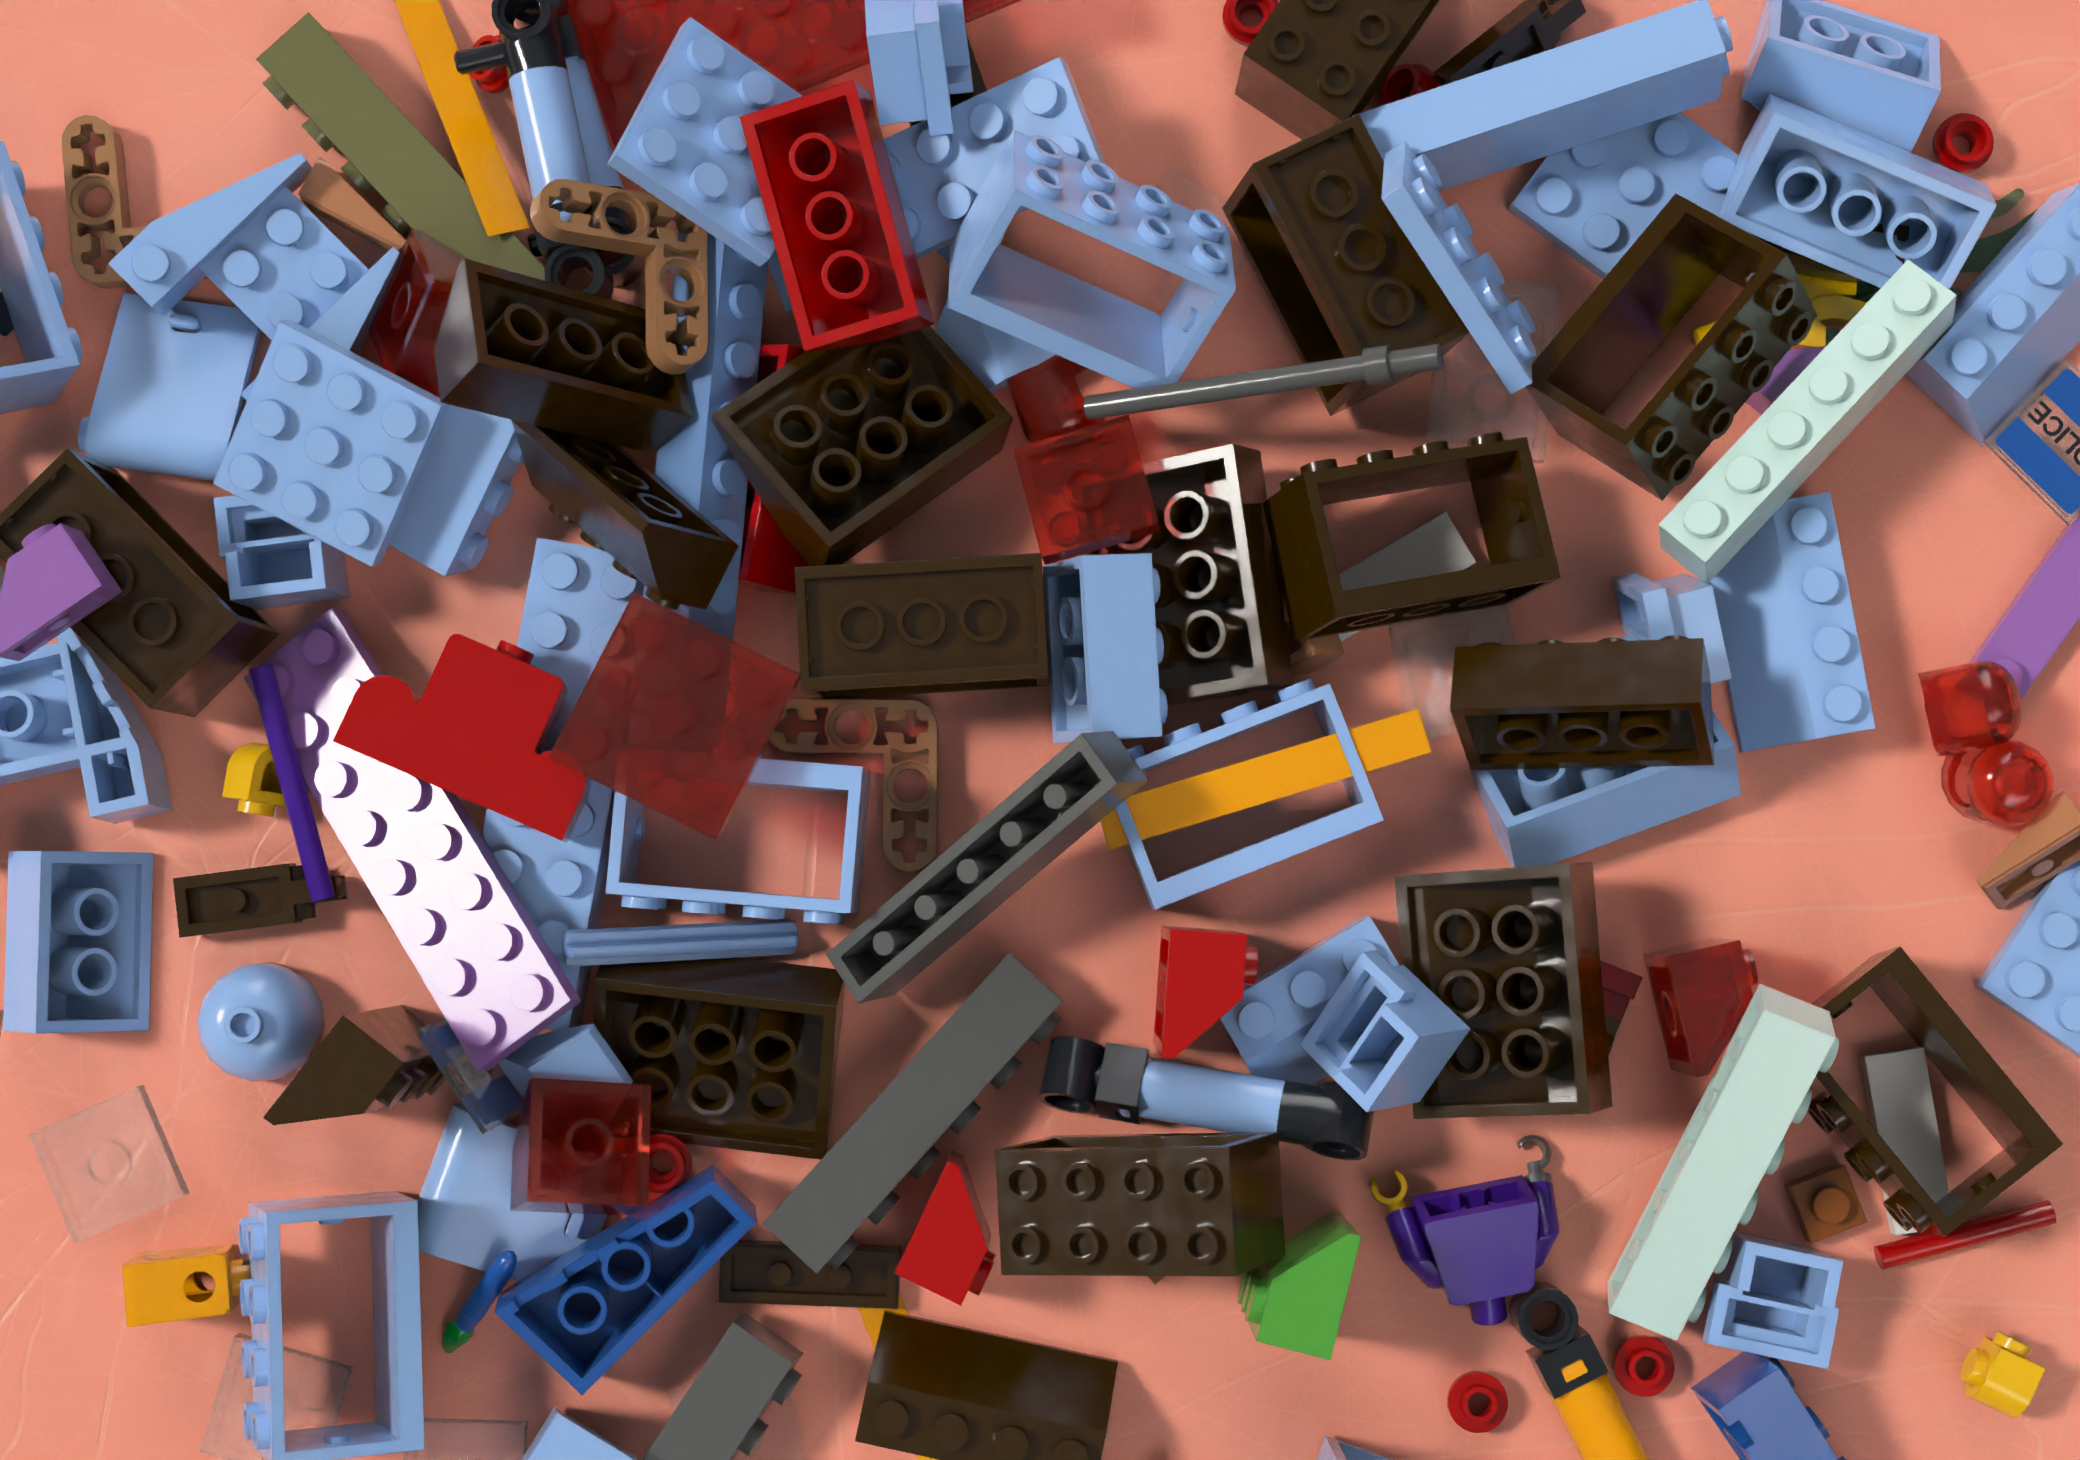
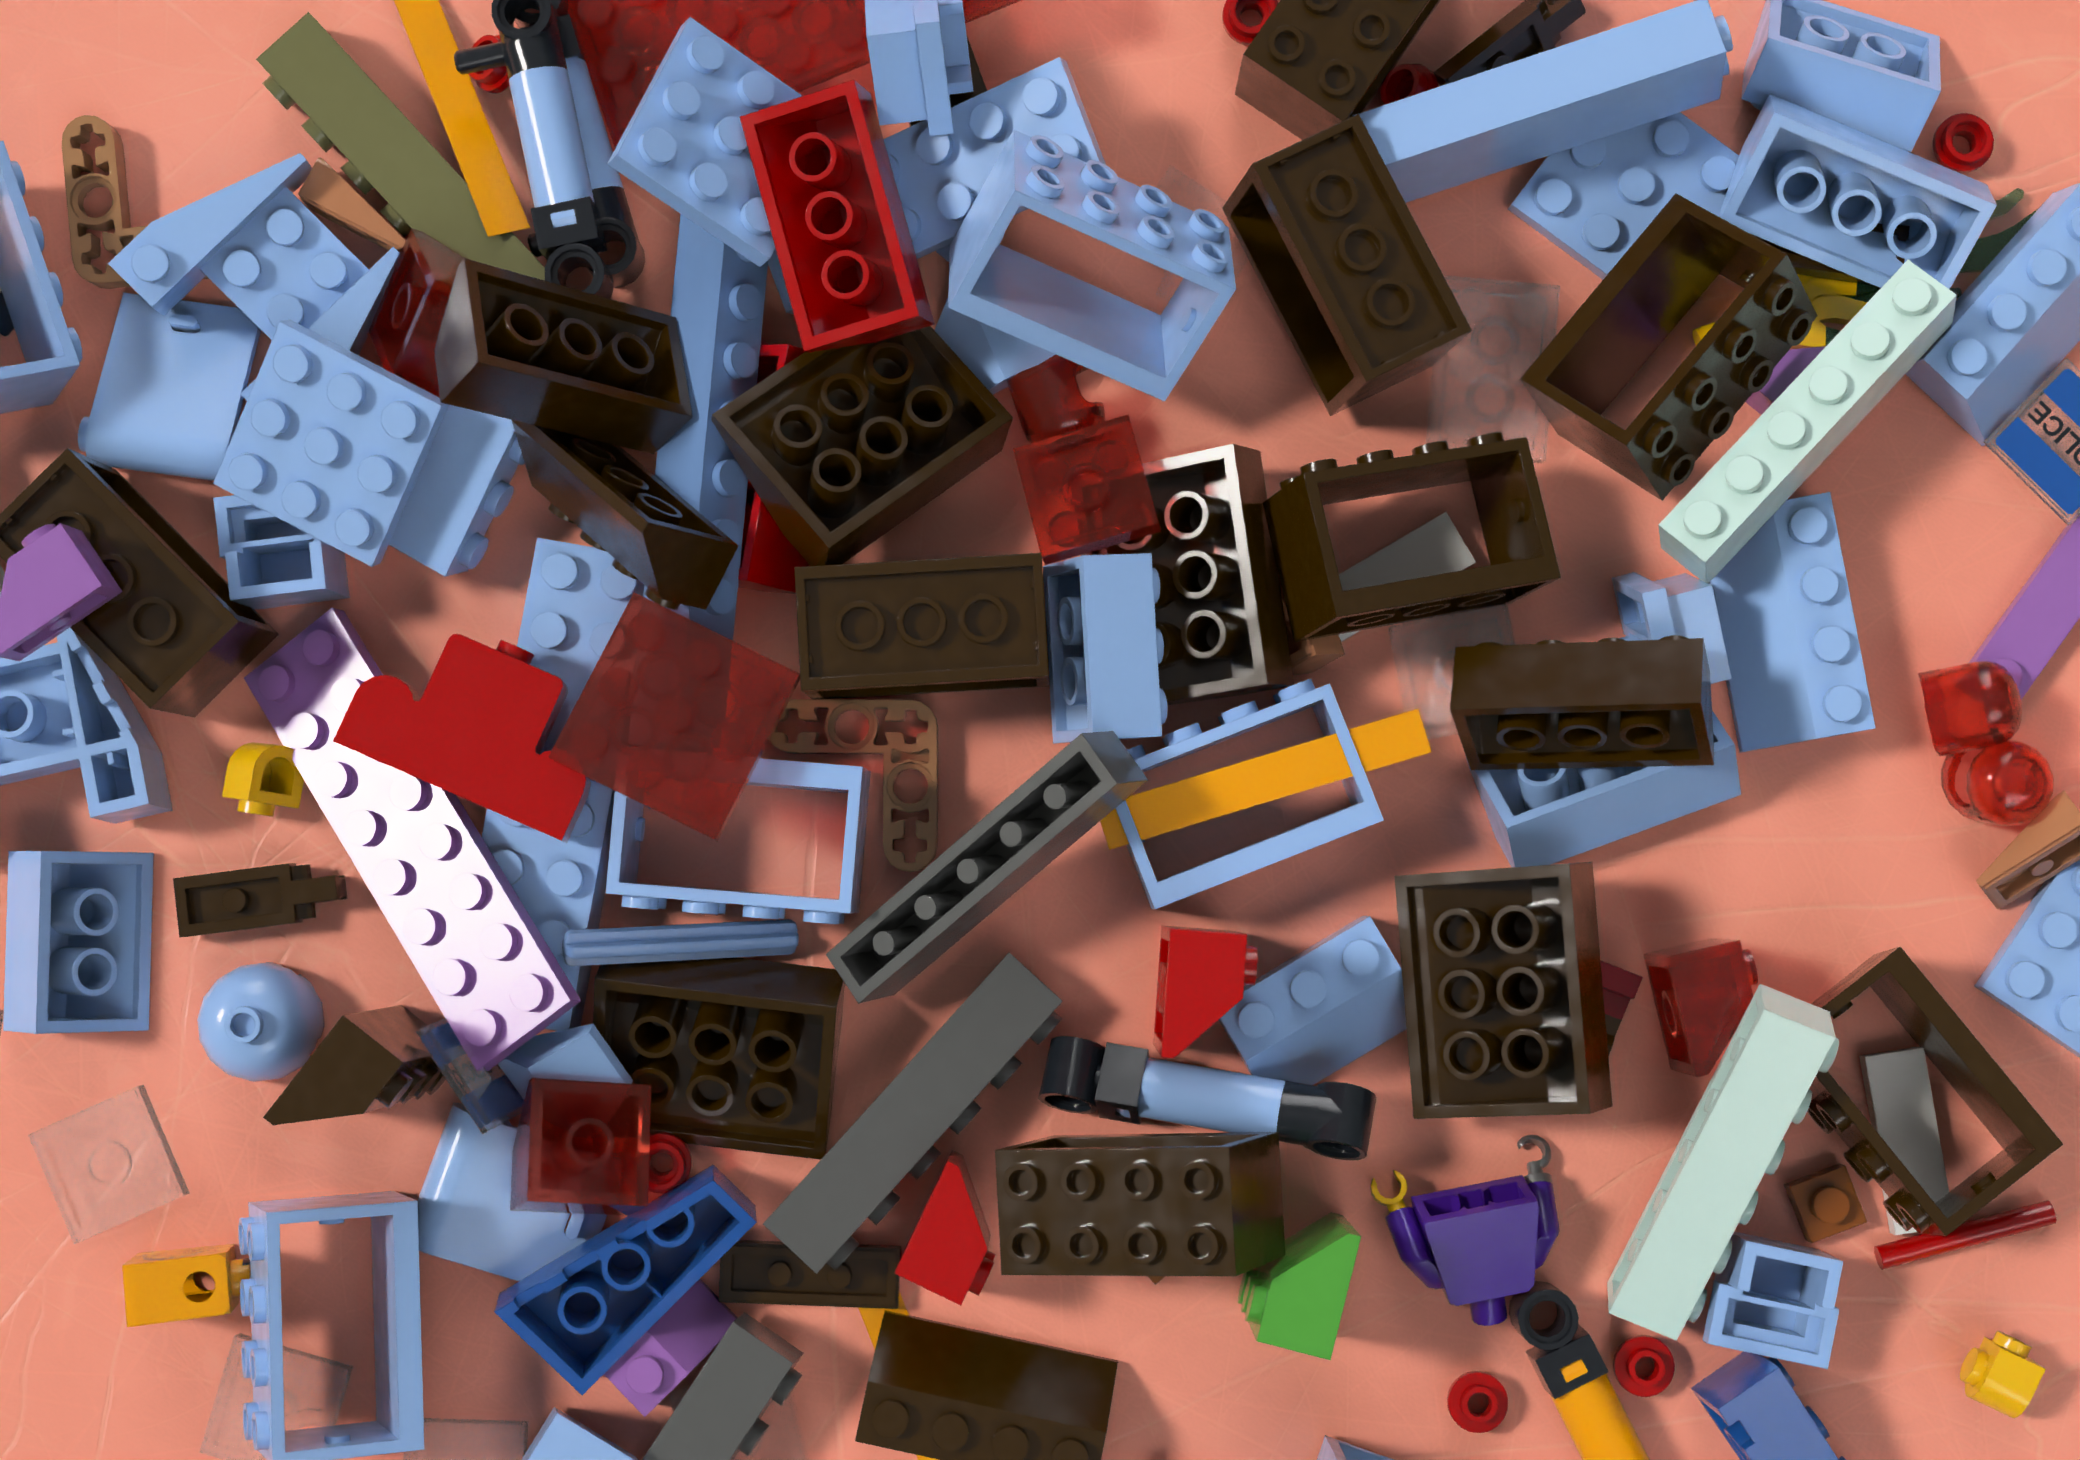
(292, 782): dark purple bar -> none
(482, 1297): blue piece -> none
(661, 253): medium nougat beam -> none
(671, 1348): none -> medium lavender slope
(1375, 366): dark grey bar -> none
(1384, 1035): light blue plate -> none
(1465, 277): light blue plate -> none

